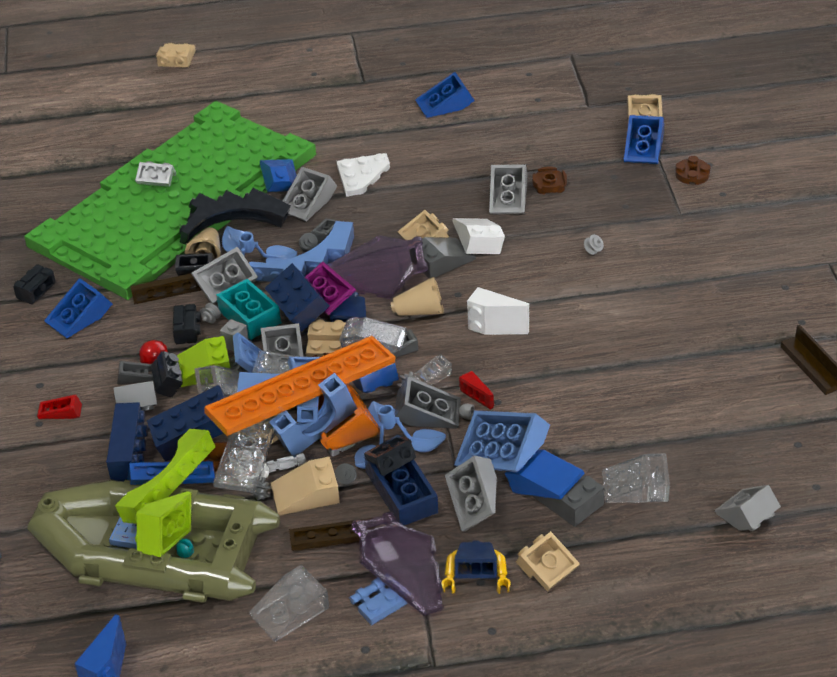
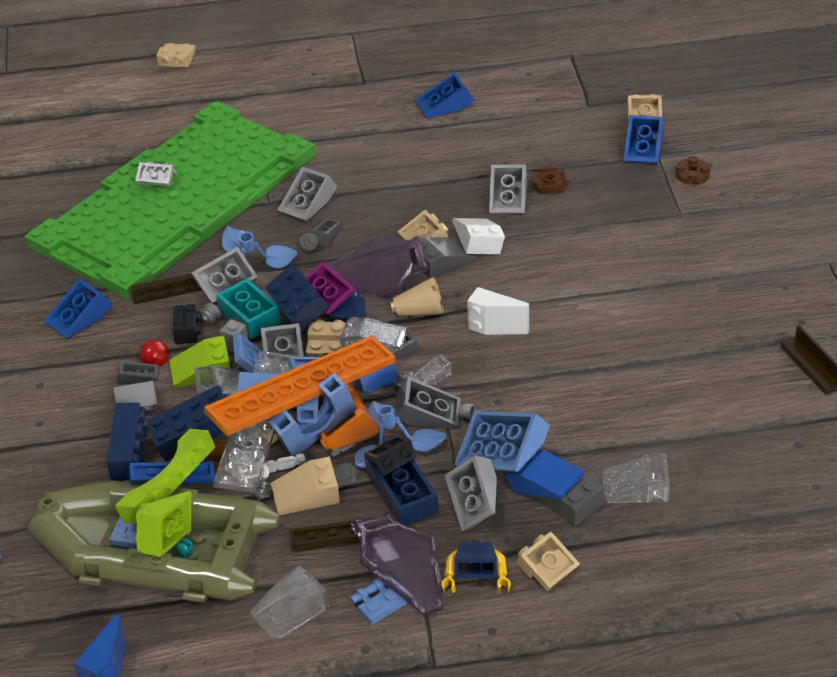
(34, 284): black brick -> none
(67, 408): red slope -> none
(166, 374): black brick -> none
(188, 263): black brick -> none
(205, 242): tan cone -> none
(230, 206): black arch -> none
(278, 174): blue slope -> none
(330, 249): medium blue arch -> none
(361, 172): white plate -> none
(476, 389): red slope -> none
(593, 244): light grey wheel -> none
(749, 507): light grey slope -> none

